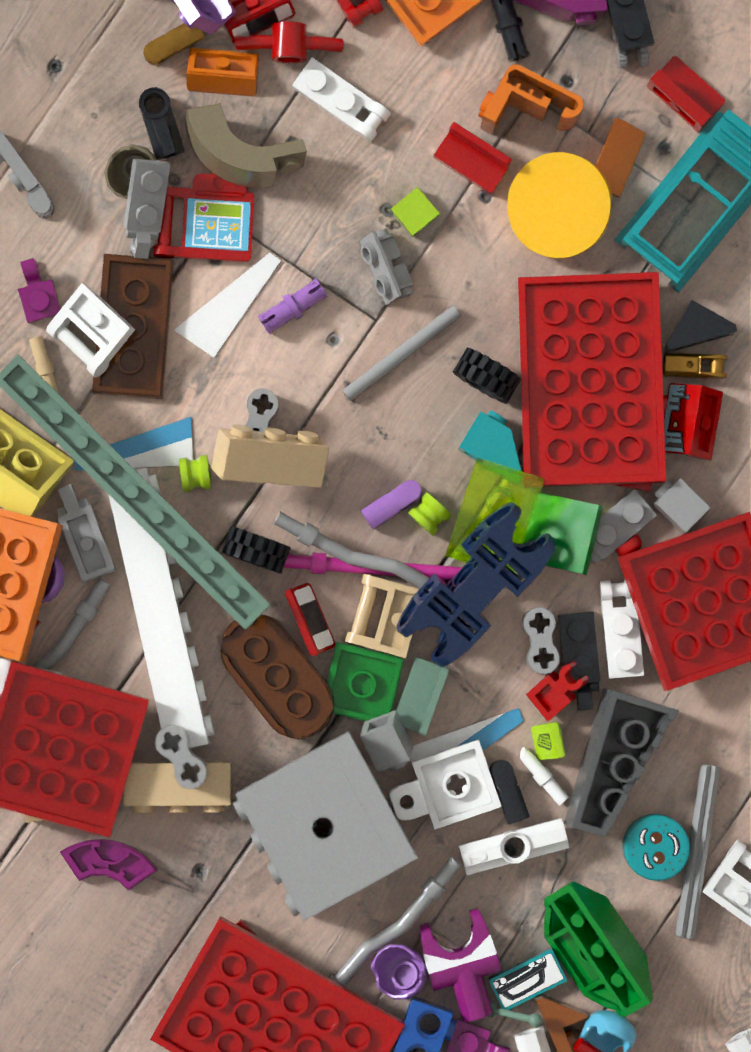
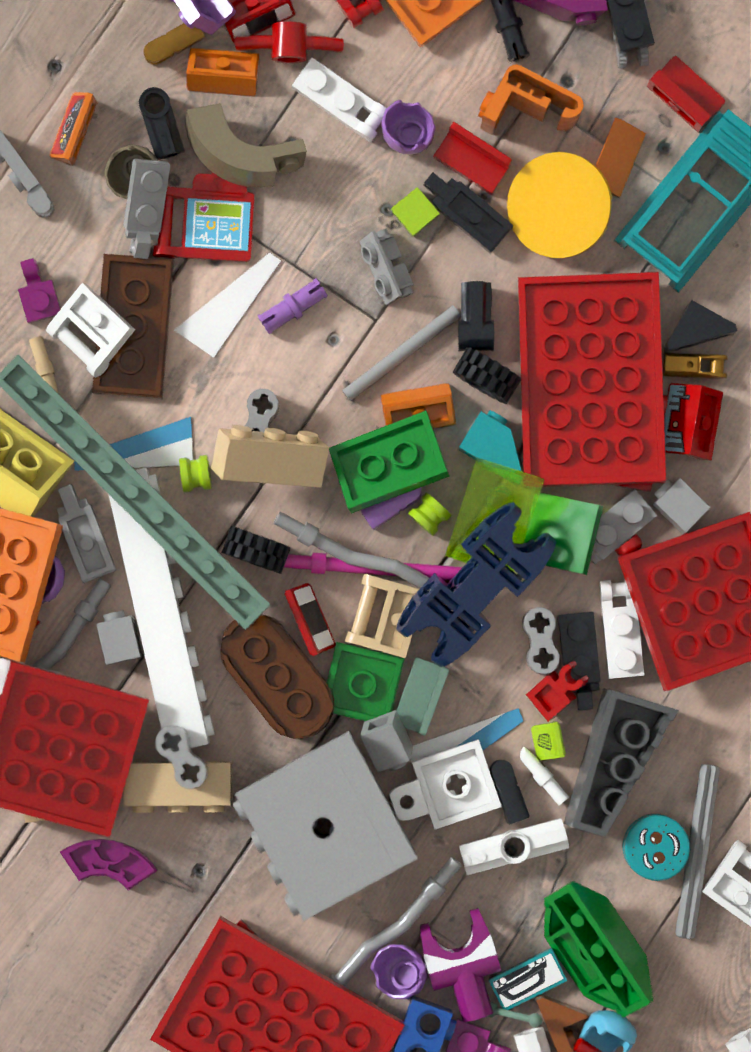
(73, 127): none -> orange slope
(119, 638): none -> light grey brick
(388, 462): none -> green plate
(408, 127): none -> medium lavender hair
(434, 399): none -> orange slope
(468, 212): none -> black hinge
(476, 326): none -> black piece

